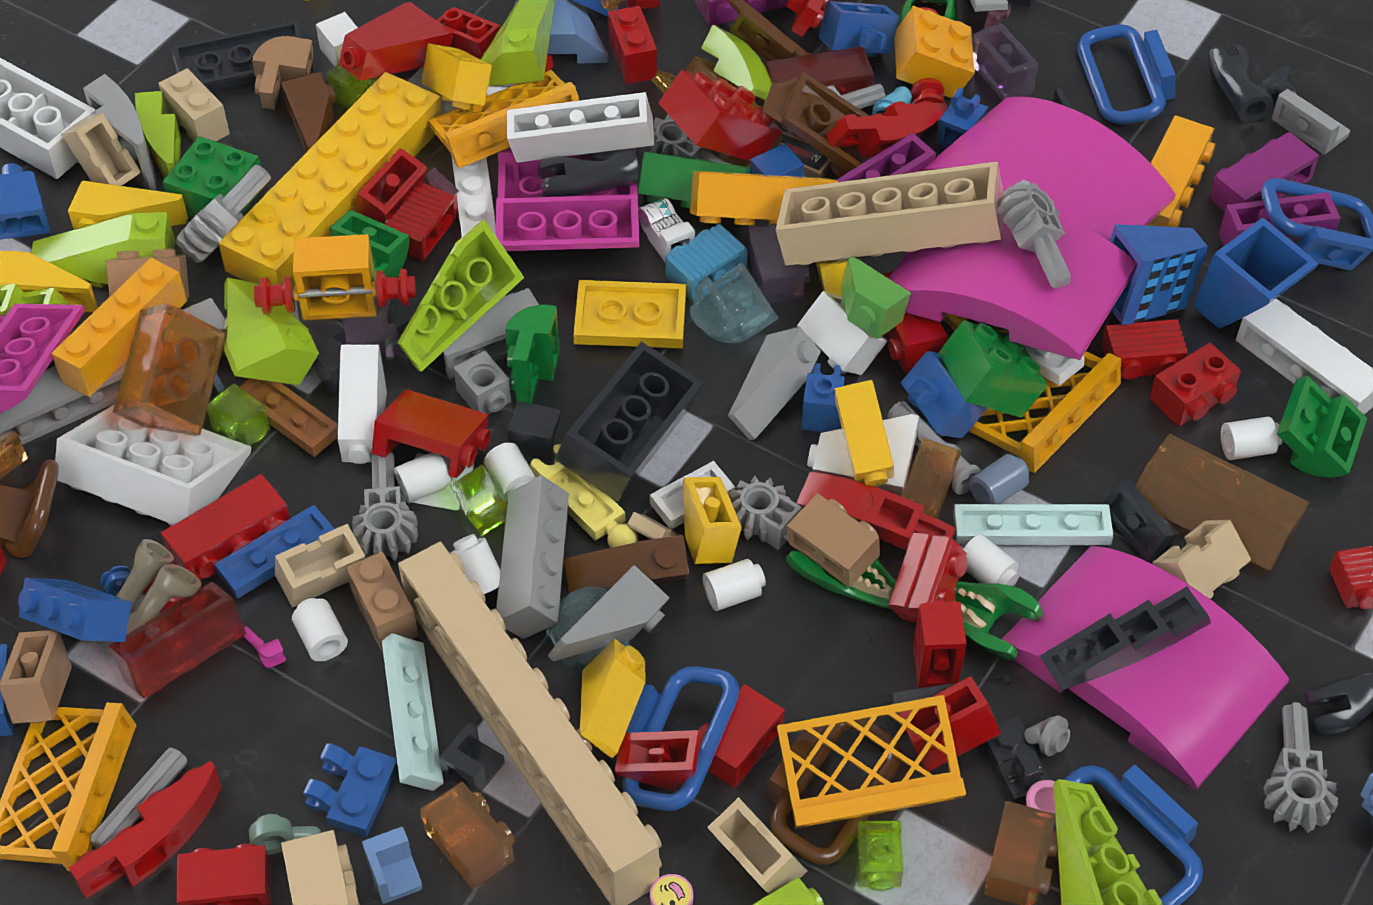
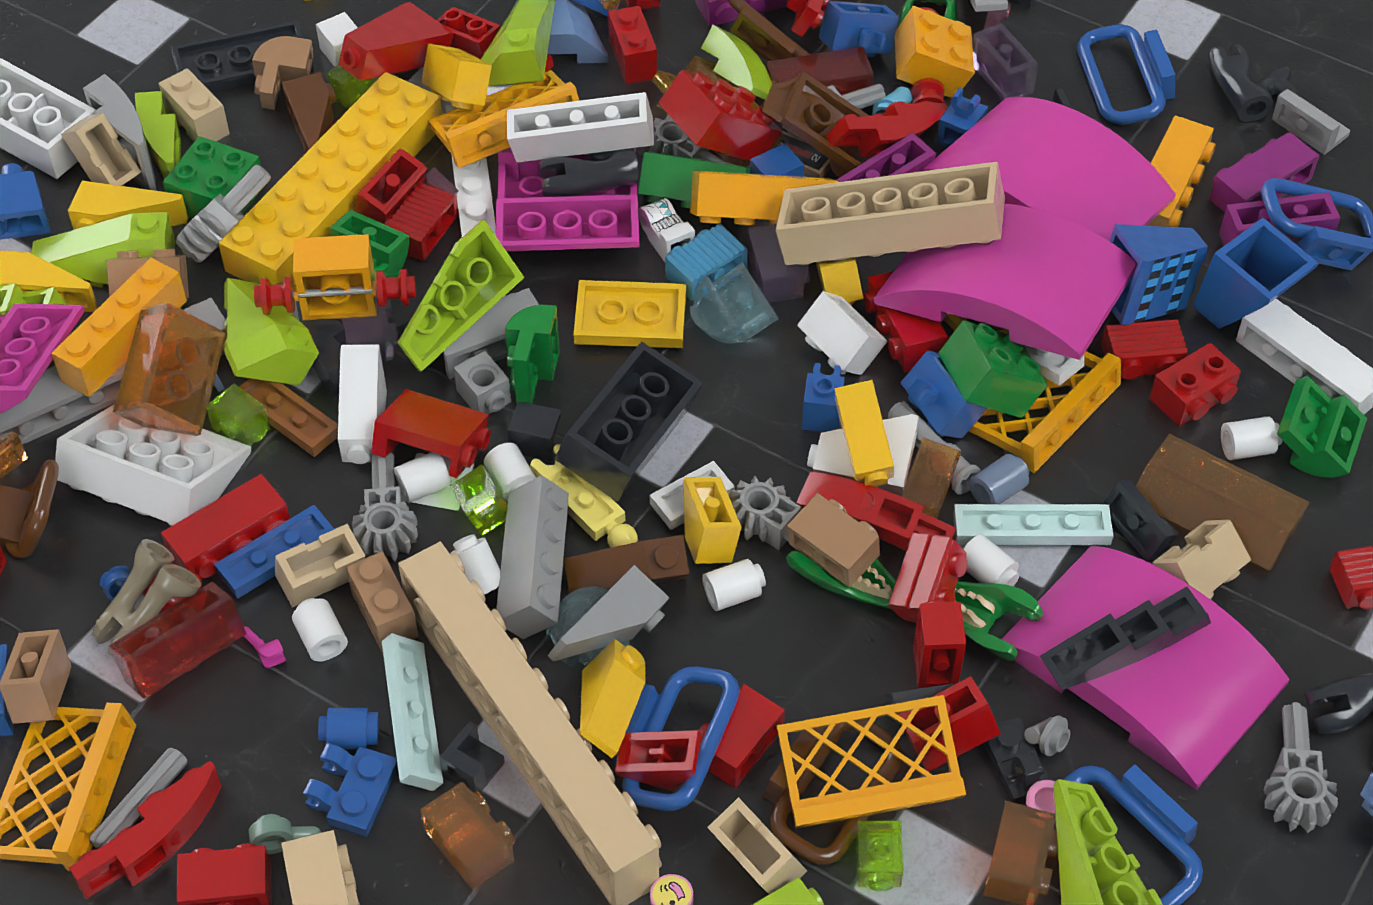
(74, 609): blue brick -> none
(349, 727): none -> blue brick
(392, 865): medium blue panel -> none
(649, 527): tan tile -> none
(773, 379): light grey slope -> none
(872, 299): bright green slope -> none
(1035, 227): light grey gear -> none

